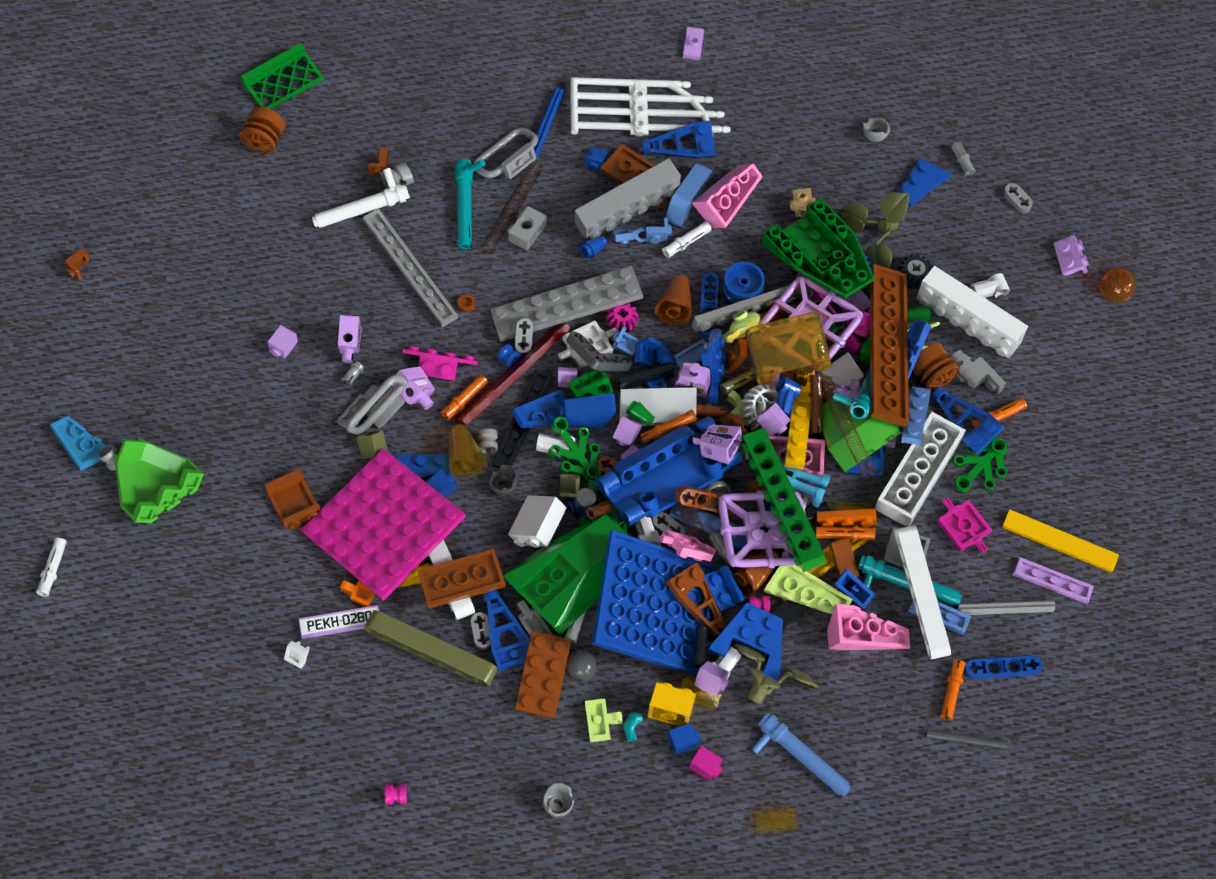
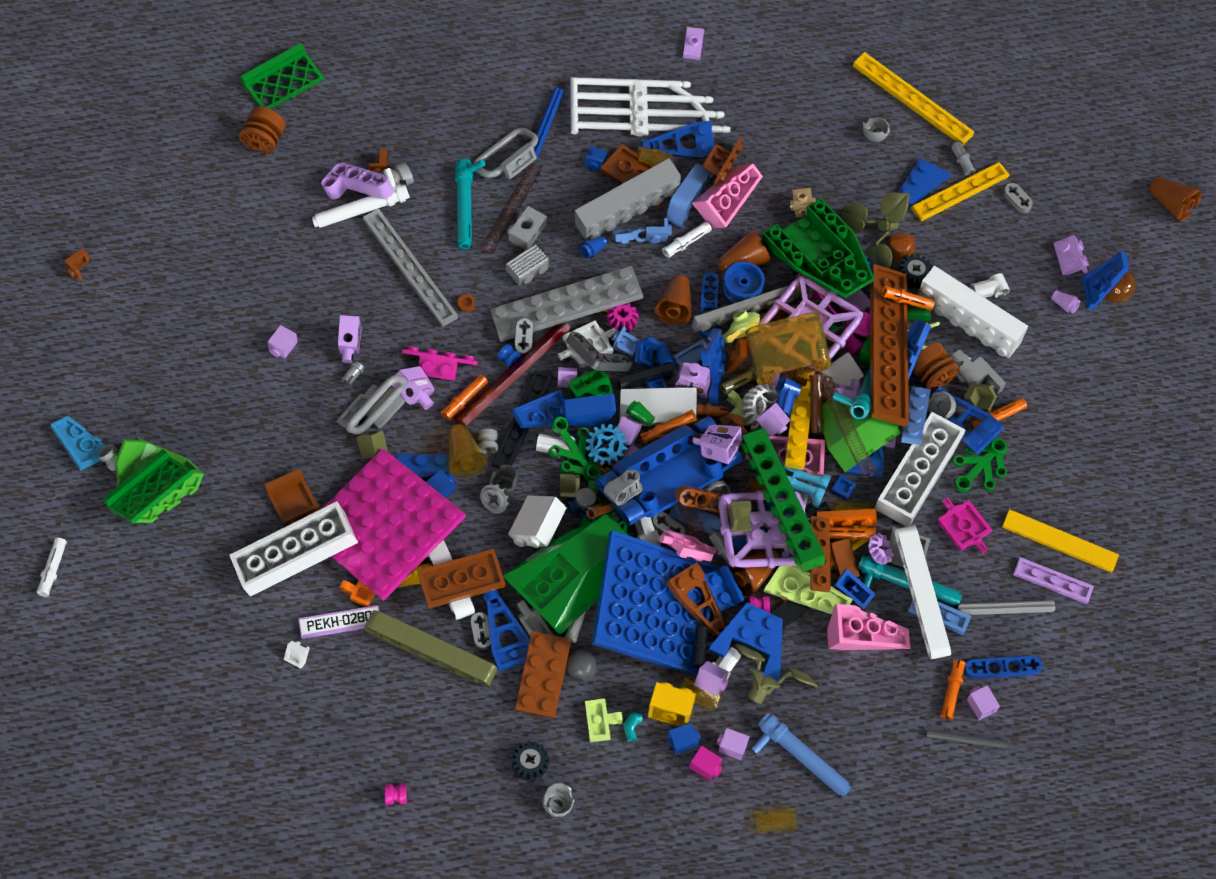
(145, 478): none -> green fence
(293, 549): none -> white brick
(351, 177): none -> lavender beam
(487, 495): none -> light grey gear
(527, 265): none -> light grey brick
(531, 768): none -> black wheel
(600, 447): none -> dark azure gear
(622, 488): none -> light grey piece
(652, 156): none -> clear yellow plate
(721, 160): none -> dark orange bracket
(732, 743): none -> lavender brick
(739, 516): none -> olive panel
(745, 250): none -> dark orange cone
(821, 575): none -> dark orange bracket
(843, 487): none -> blue tile
(880, 555): none -> lavender gear
(899, 296): none -> orange pin
(901, 245): none -> dark orange piece
(913, 98): none -> yellow plate
(942, 404): none -> light grey hair
(959, 191): none -> yellow tile
(980, 396): none -> olive panel
(982, 702): none -> lavender brick
(1067, 302): none -> lavender cone
(1103, 278): none -> blue wing
(1175, 196): none -> dark orange cone

